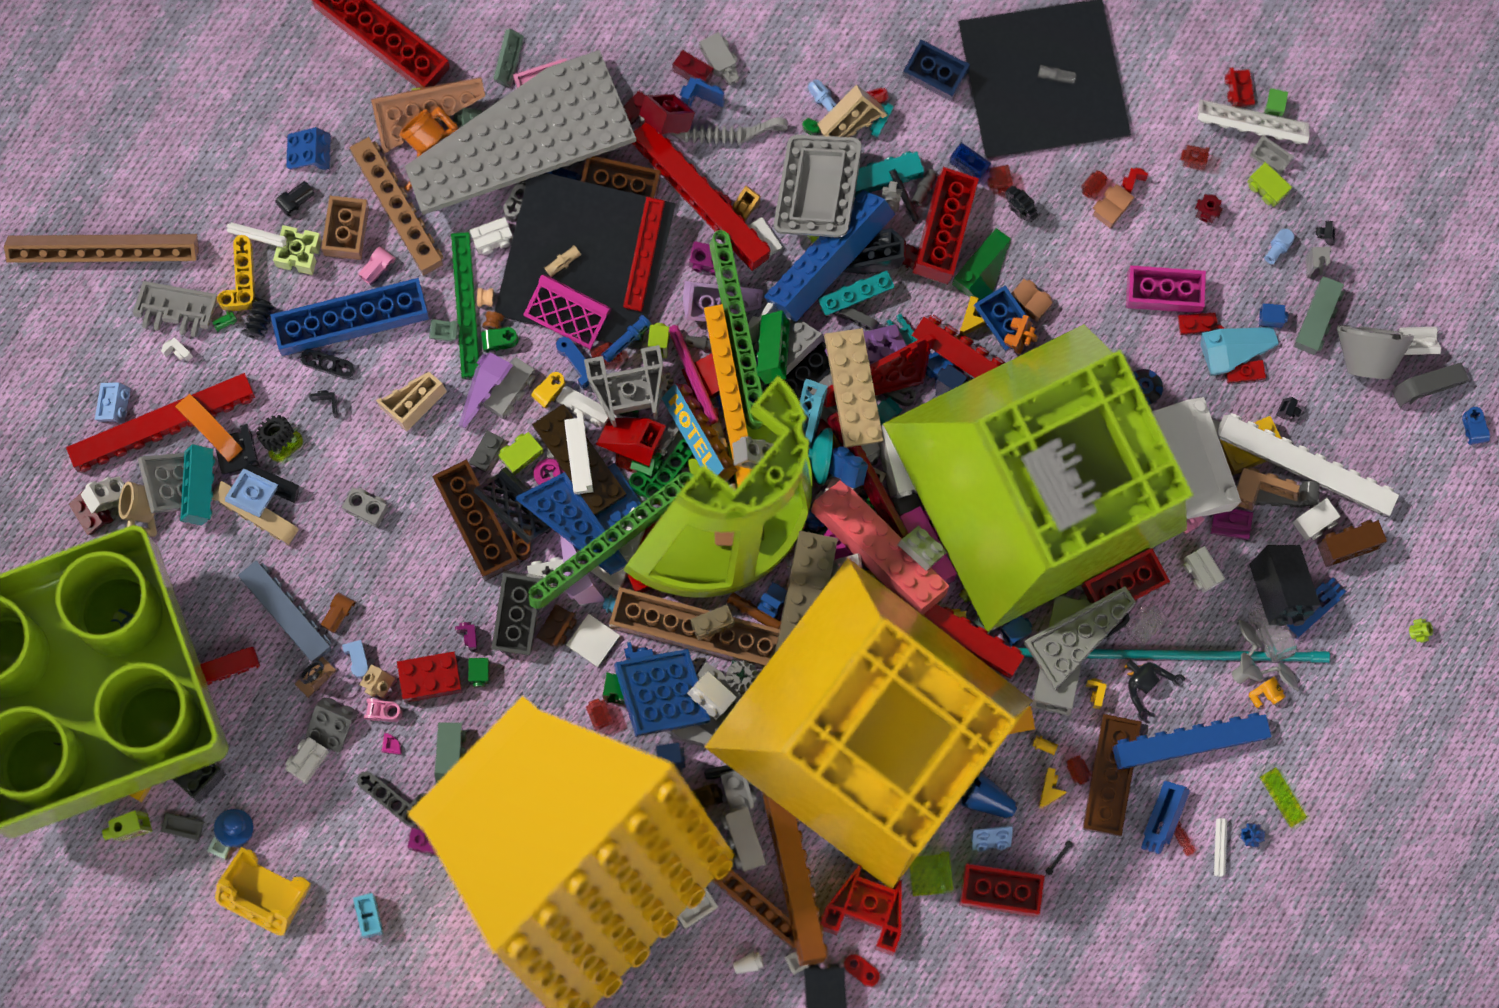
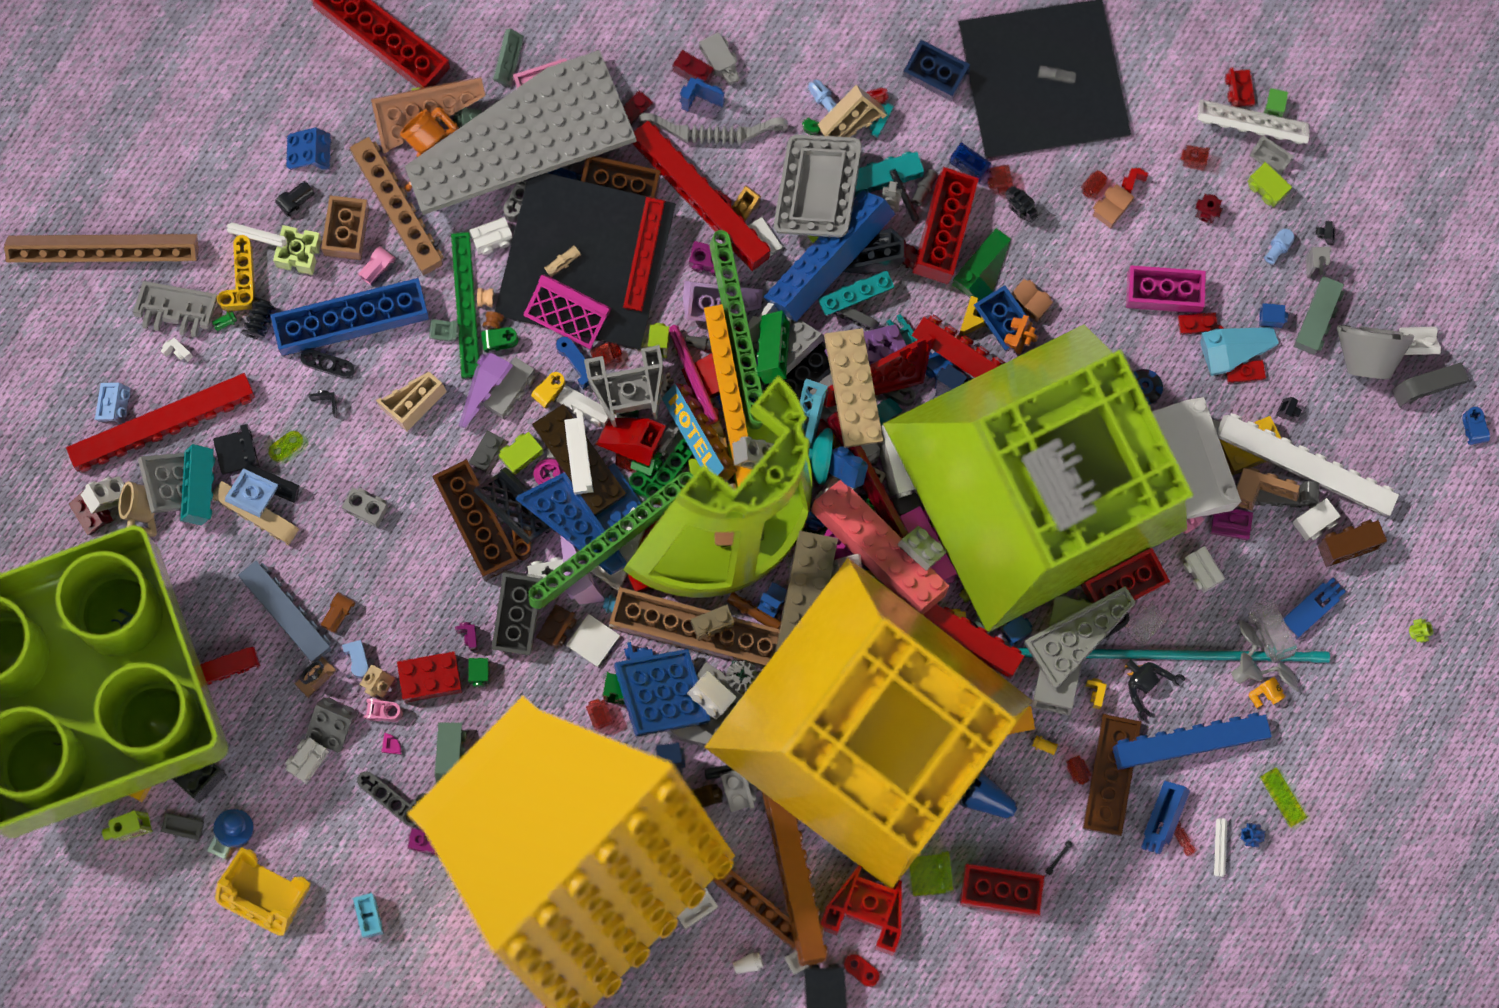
(209, 427): orange slope -> none
(279, 439): black tyre -> none
(633, 333): blue pin -> none
(667, 113): dark red brick -> none
(743, 838): light grey brick -> none
(991, 838): light blue hinge -> none
(1048, 793): yellow slope -> none
(1284, 585): black brick -> none

